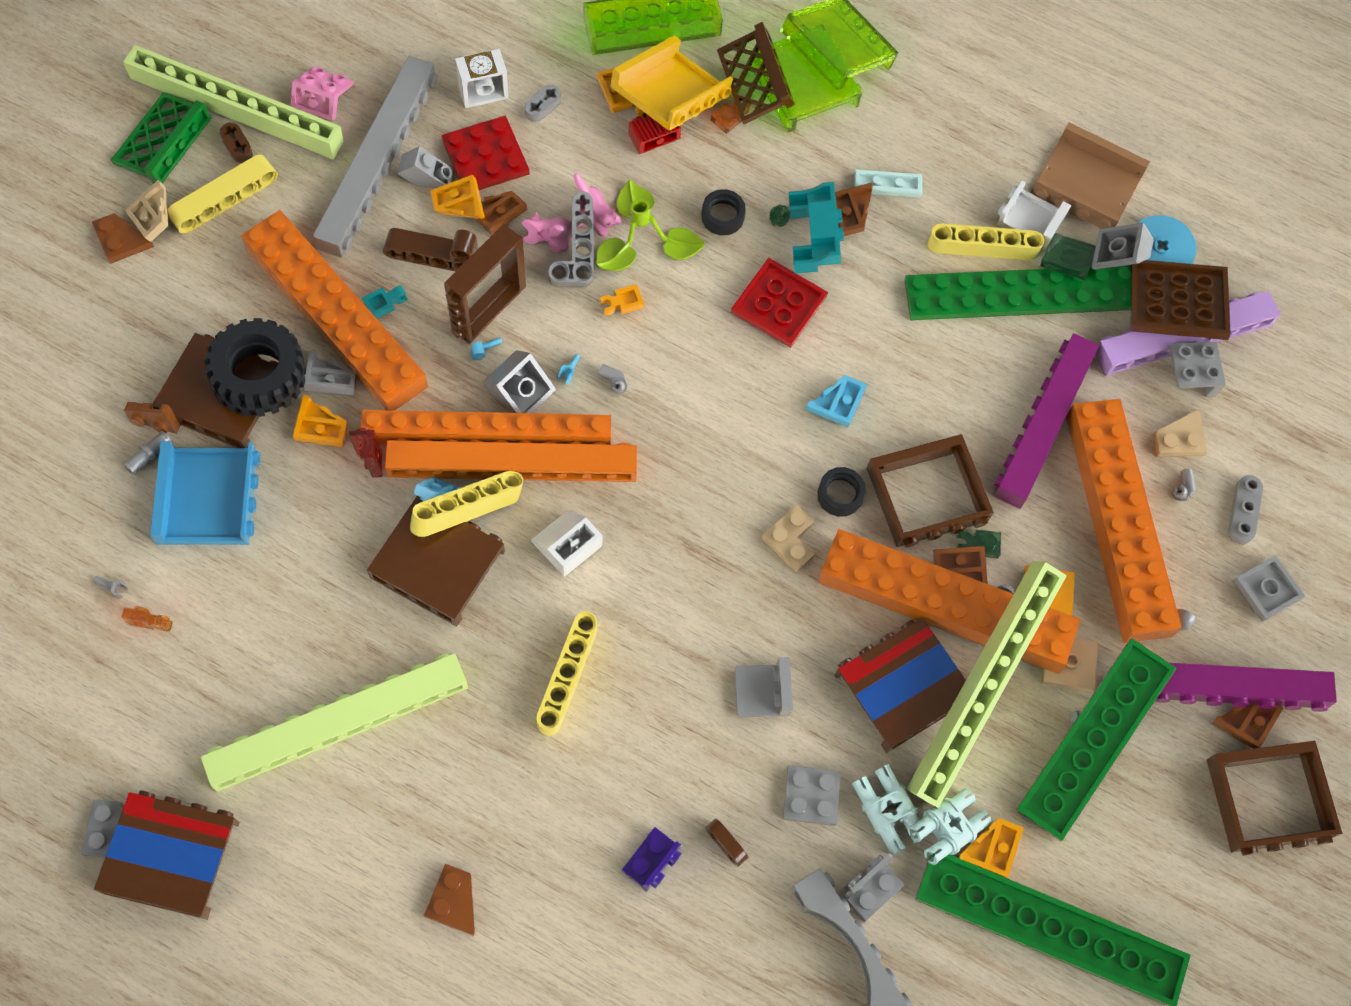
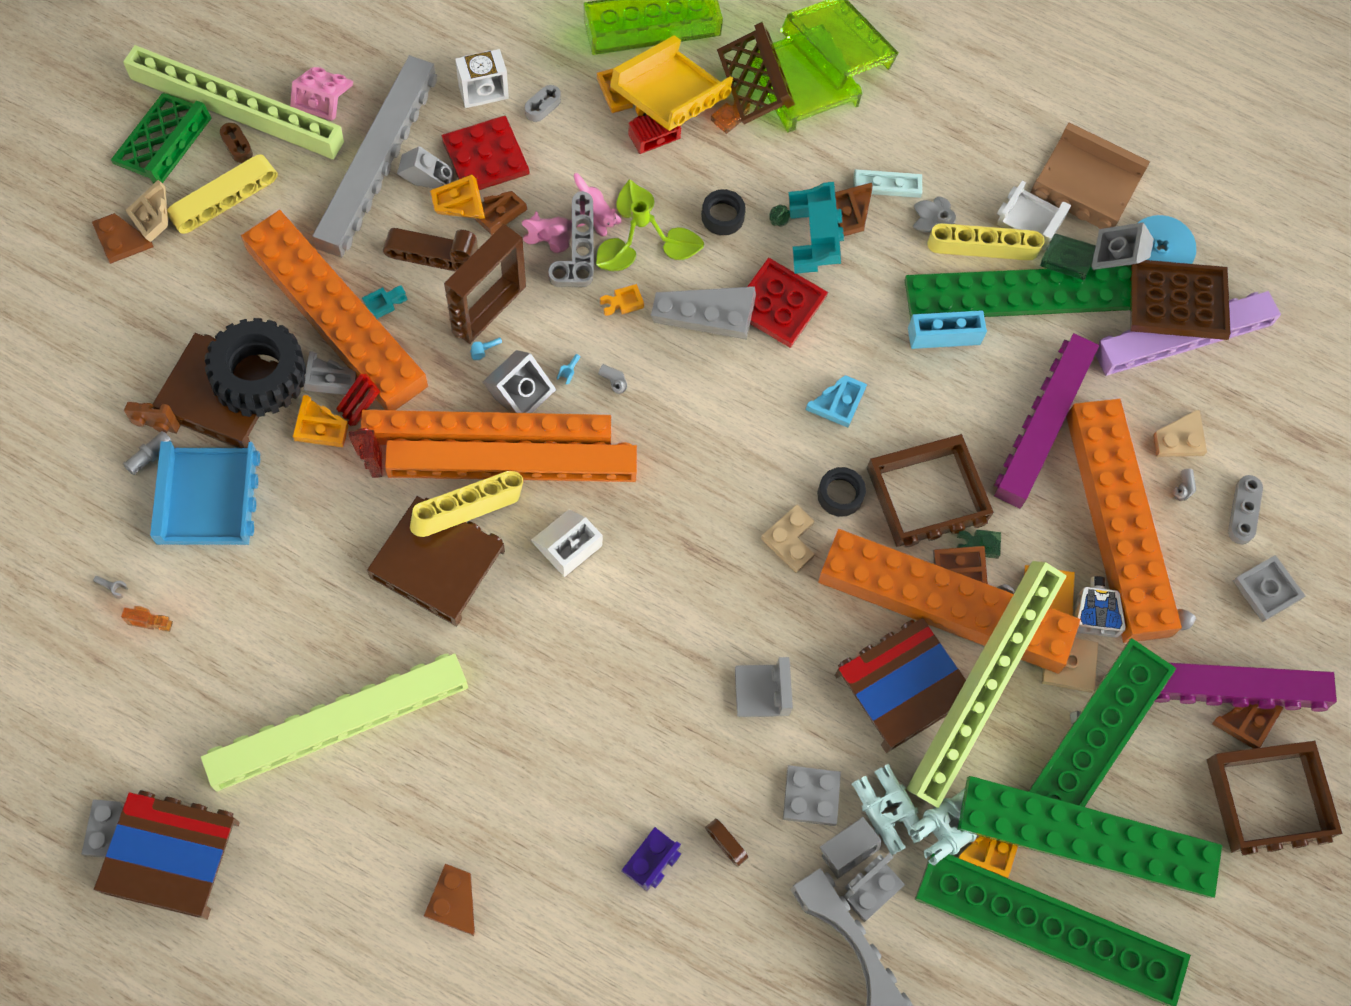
(355, 396): none -> red tile
(433, 487): medium azure wing -> none
(567, 661): light yellow beam -> none
(708, 310): none -> light grey wedge
(850, 847): none -> light grey hinge
(933, 213): none -> light grey plate
(947, 329): none -> medium azure brick
(1090, 837): none -> green plate
(1099, 610): none -> torso
(1198, 366): light grey bracket -> none

